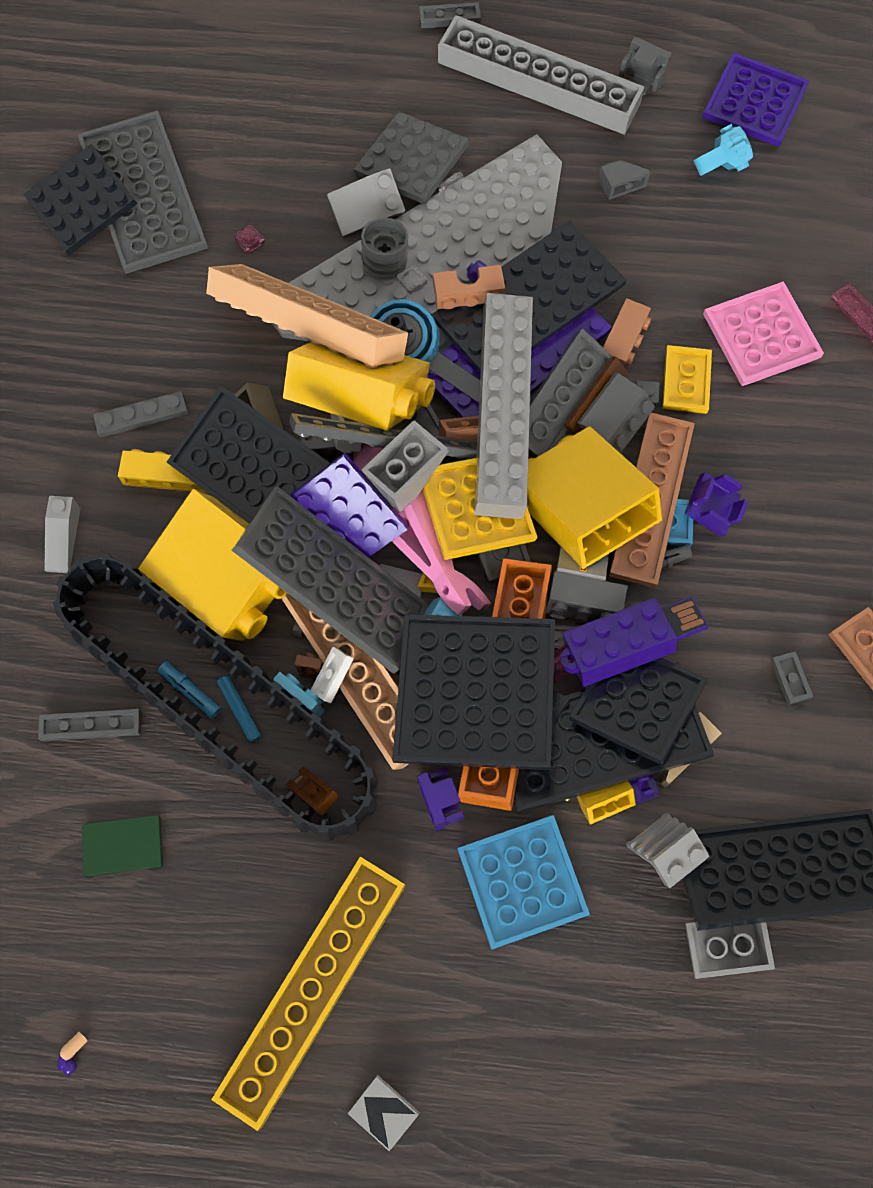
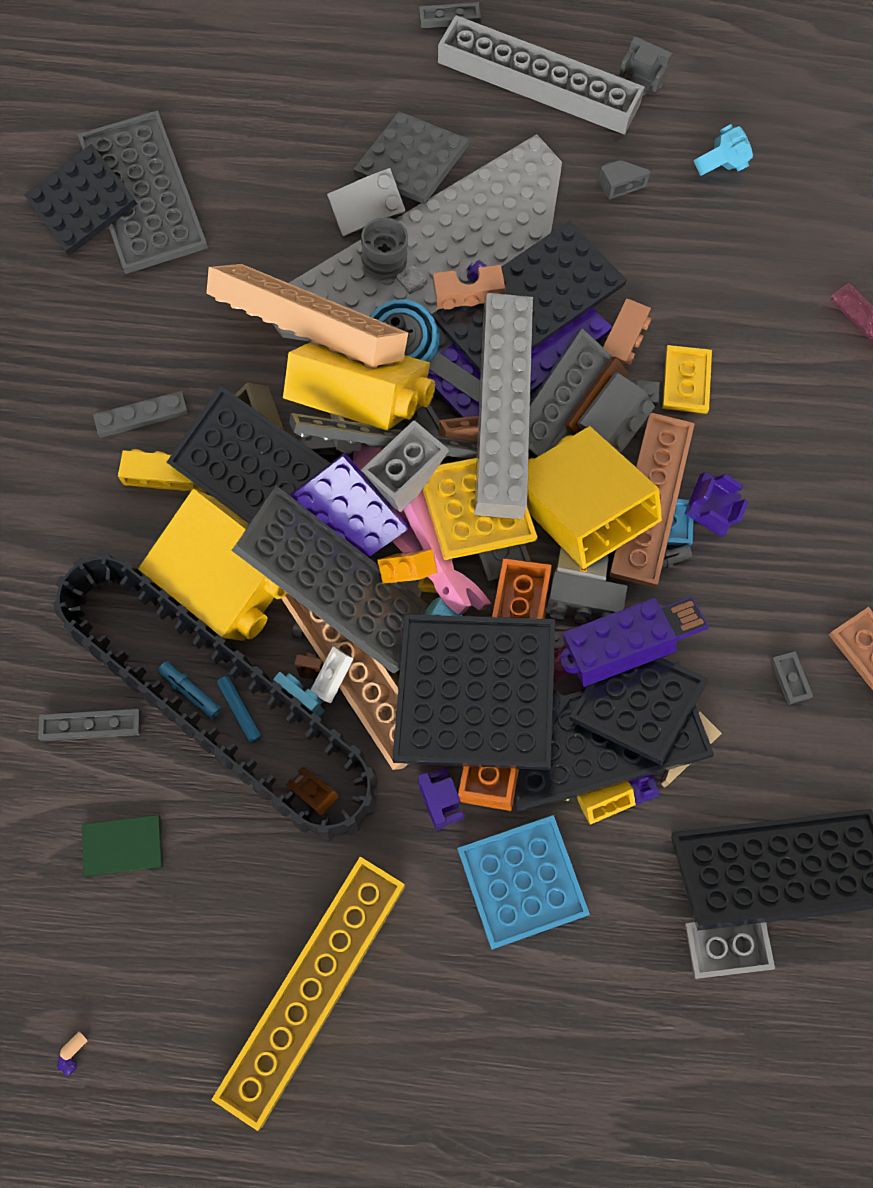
(60, 533): light grey slope -> none
(249, 238): clear pink plate -> none
(383, 1113): light grey piece -> none
(407, 566): none -> light orange brick
(451, 181): clear tile -> none
(670, 848): light grey plate -> none
(756, 99): dark purple plate -> none
(763, 333): bright pink plate -> none

